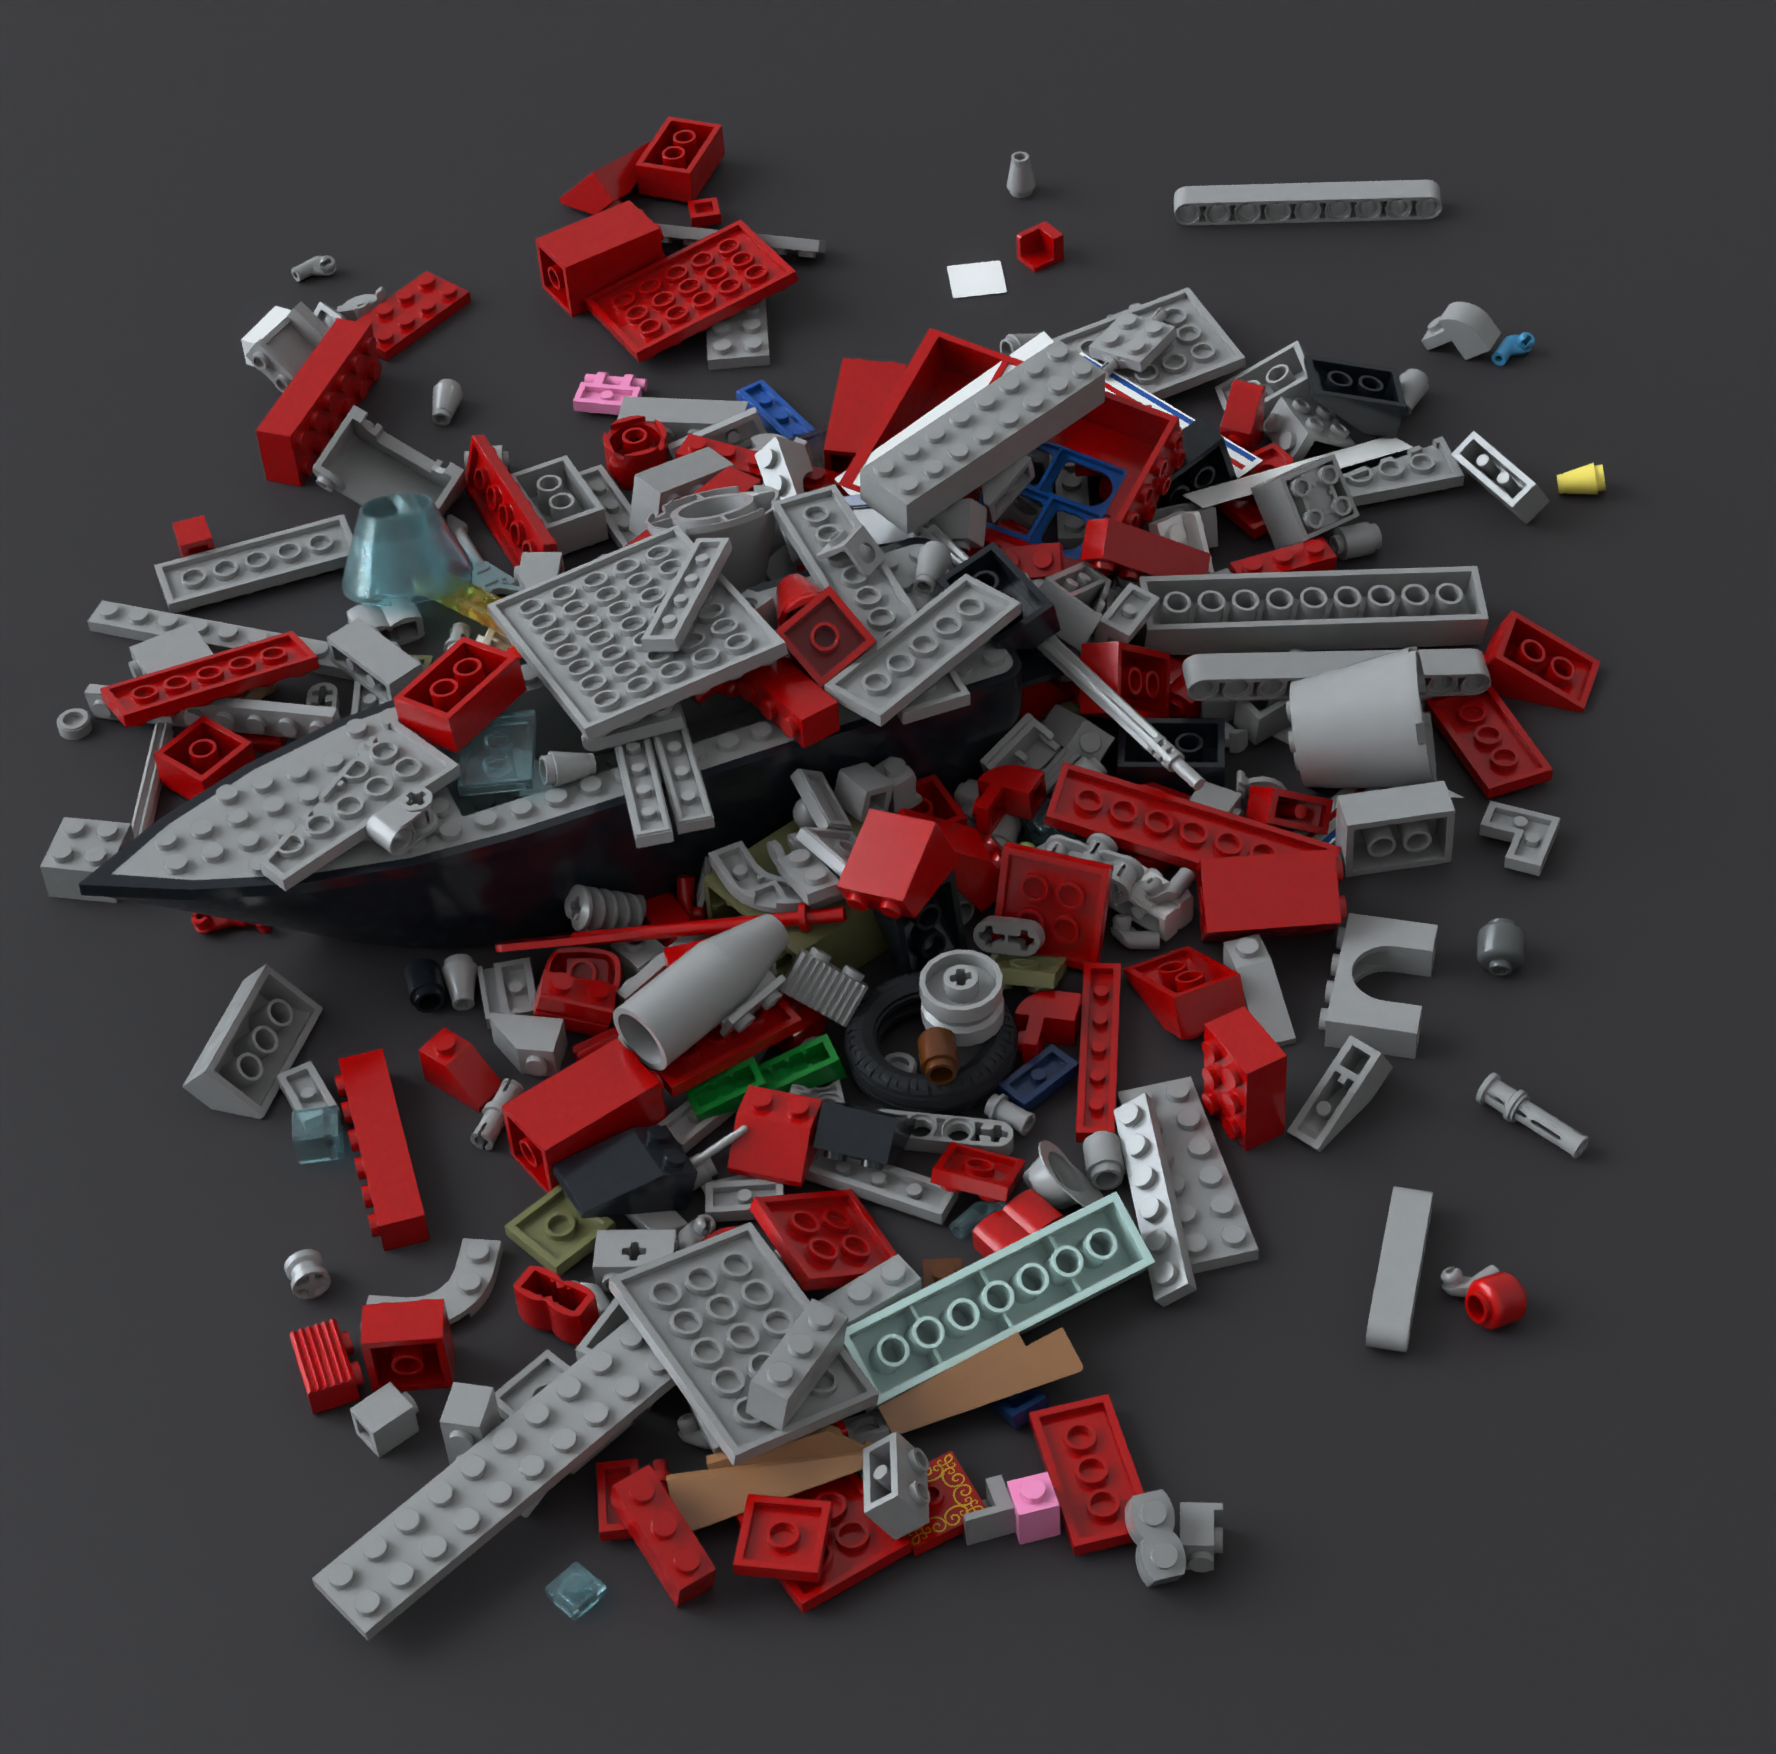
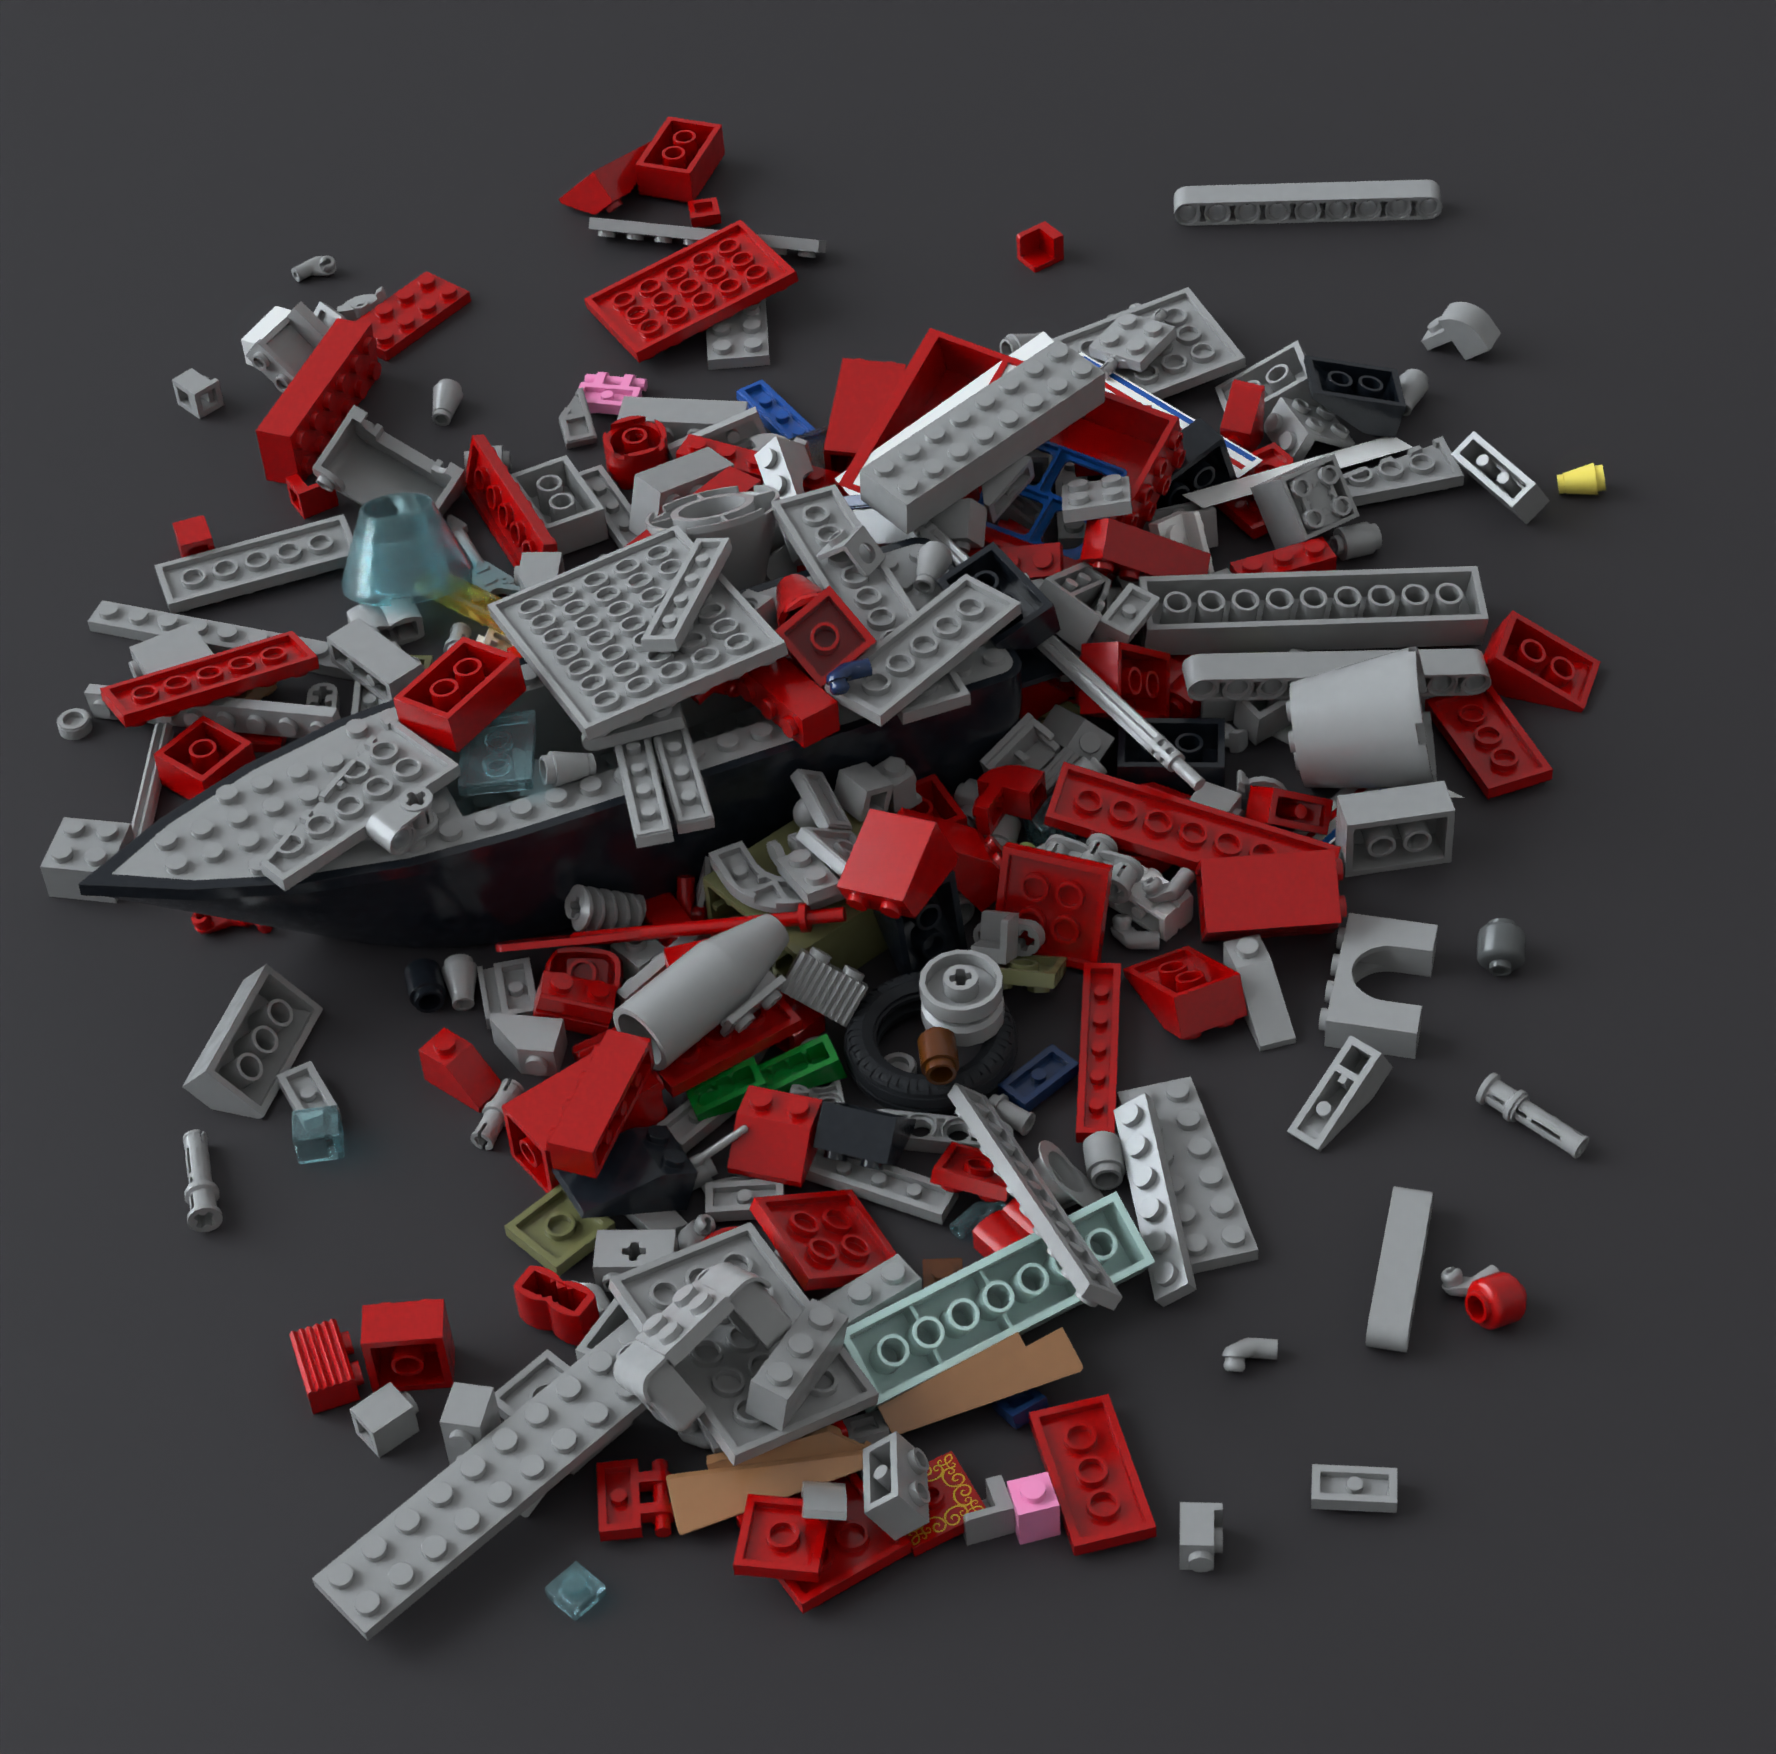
(197, 393): none -> light grey brick
(201, 1191): none -> light grey pin
(307, 1274): light grey wheel -> none
(309, 499): none -> red panel
(383, 1150): red brick -> none
(469, 1283): light grey plate -> none
(577, 422): none -> light grey tile
(597, 254): red brick -> none
(600, 1103): none -> red brick
(663, 1536): red brick -> none
(668, 1337): none -> light grey container
(824, 1500): none -> light grey slope
(846, 672): none -> dark blue arm
(976, 279): white sticker -> none
(998, 936): none -> light grey panel
(1020, 176): light grey cone -> none
(1035, 1199): none -> light grey plate
(1047, 1018): red brick -> none
(1096, 499): none -> light grey plate
(1151, 1526): light grey brick -> none
(1244, 1078): red brick -> none
(1248, 1348): none -> light grey arm
(1354, 1488): none -> light grey plate
(1513, 346): dark azure arm -> none
(1528, 832): light grey plate -> none

